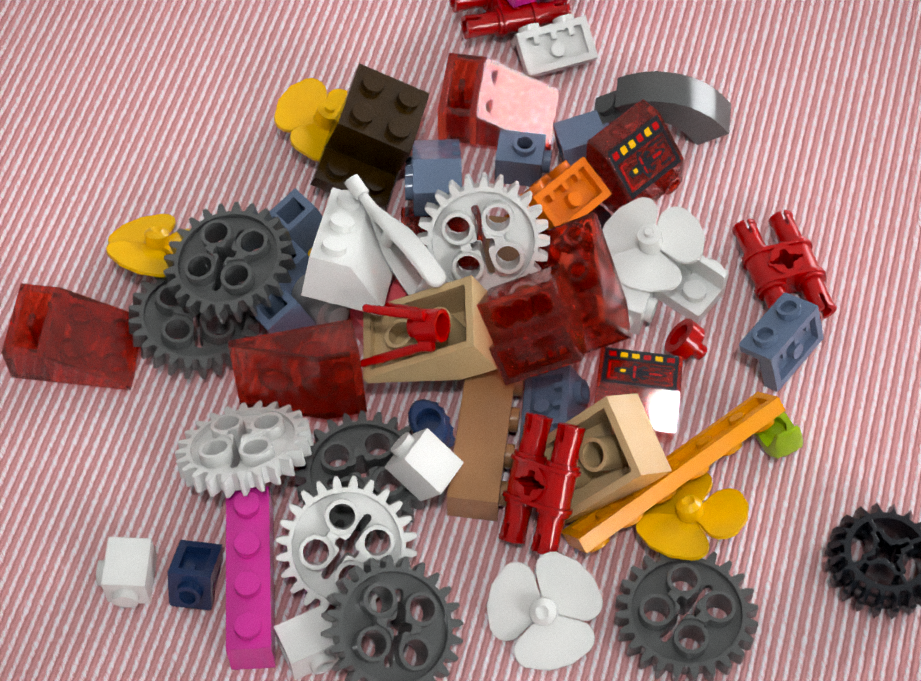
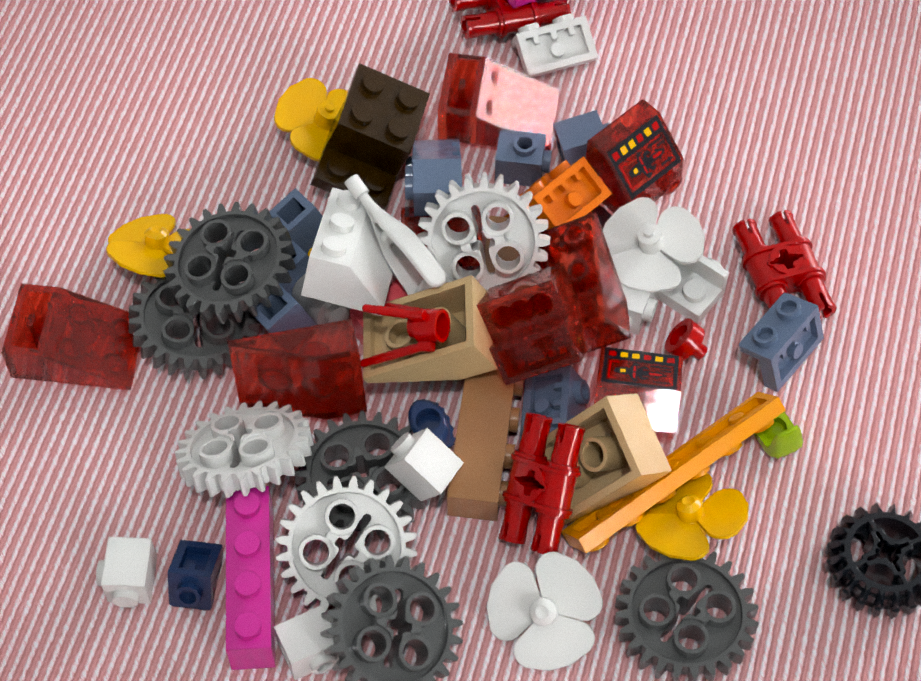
(680, 99): dark grey arch -> none

